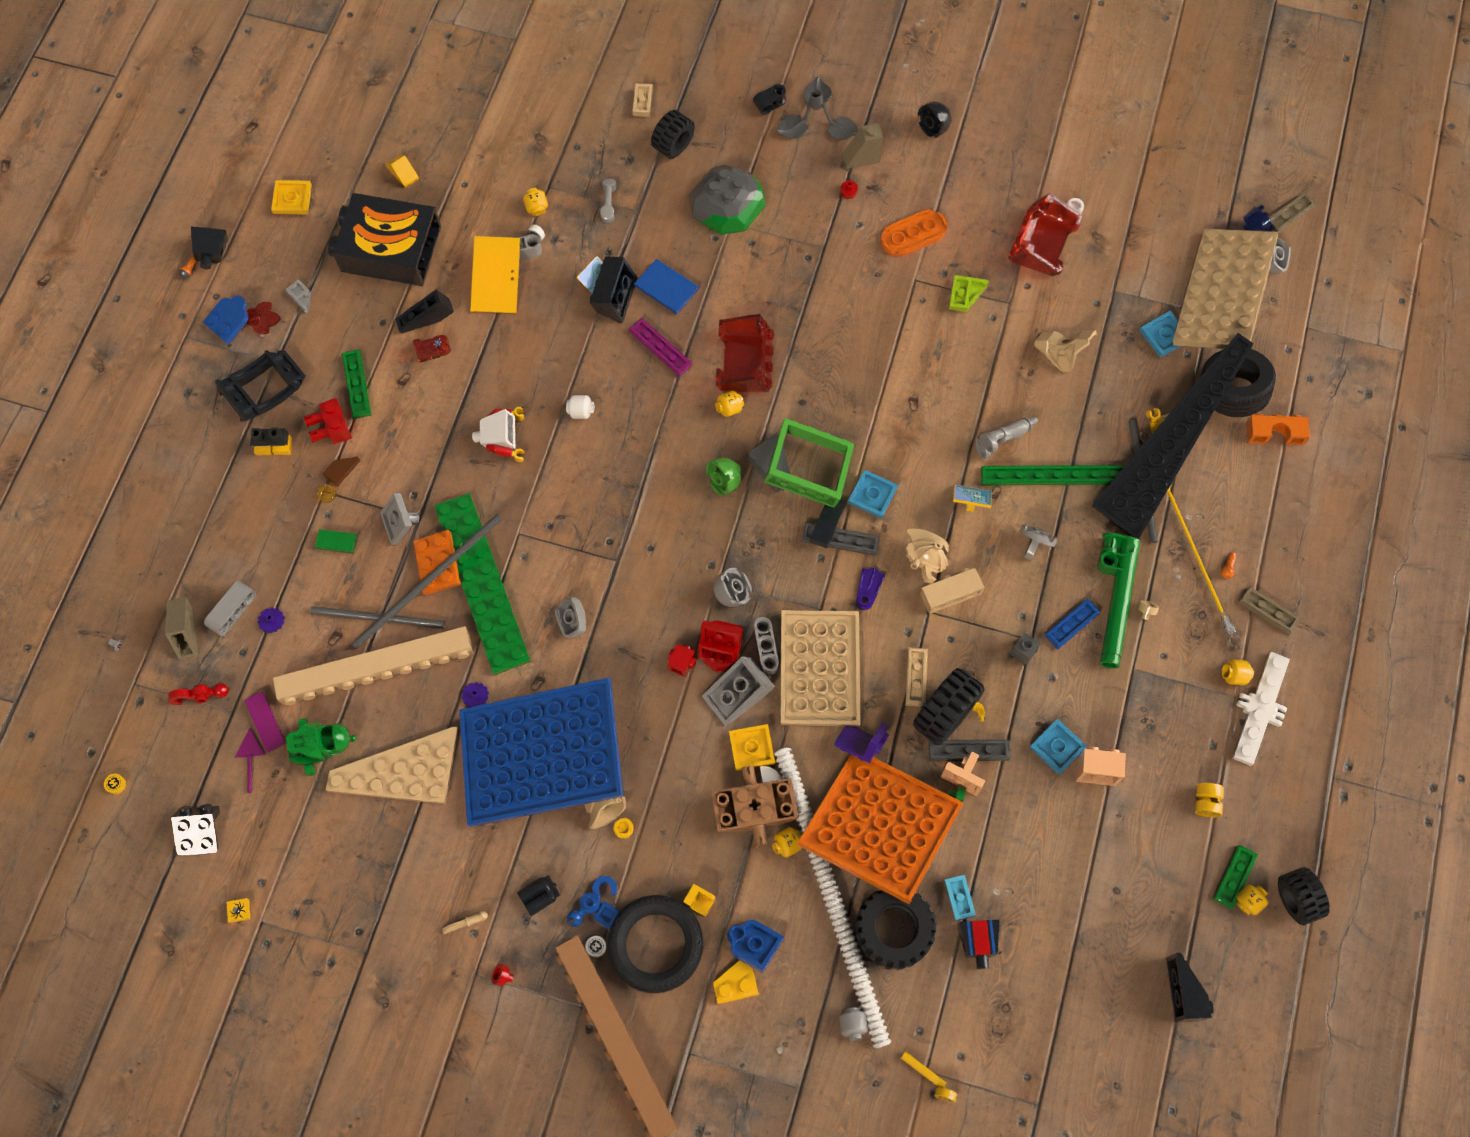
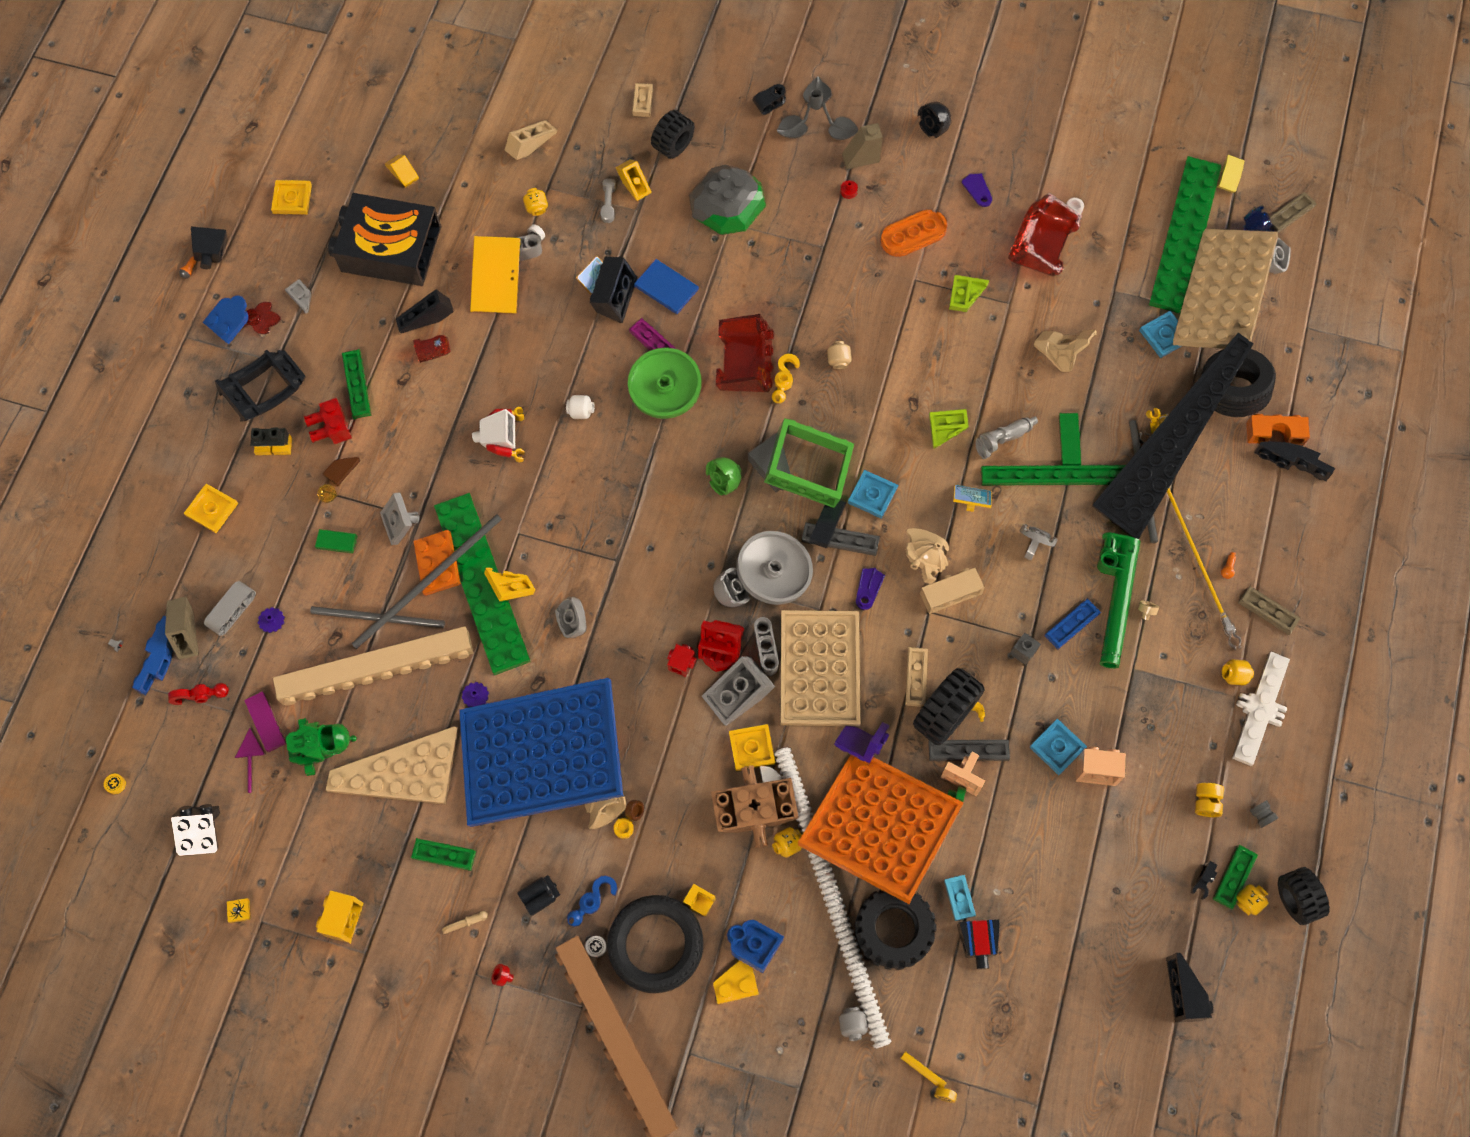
(158, 662): none -> blue slope
(211, 508): none -> yellow plate
(339, 916): none -> yellow brick
(443, 854): none -> green tile
(509, 585): none -> yellow wing
(528, 139): none -> tan slope
(606, 915): blue tile -> none
(633, 179): none -> yellow slope
(634, 810): none -> reddish brown tile
(664, 383): none -> bright green dish
(729, 403): yellow head -> none
(774, 567): none -> light grey dish
(784, 379): none -> yellow piece
(839, 355): none -> tan head
(947, 425): none -> lime wing
(978, 189): none -> dark purple piece
(1069, 439): none -> green tile
(1185, 233): none -> green plate
(1207, 875): none -> black plate
(1231, 174): none -> light yellow slope
(1264, 814): none -> dark grey wheel
(1290, 454): none -> black slope

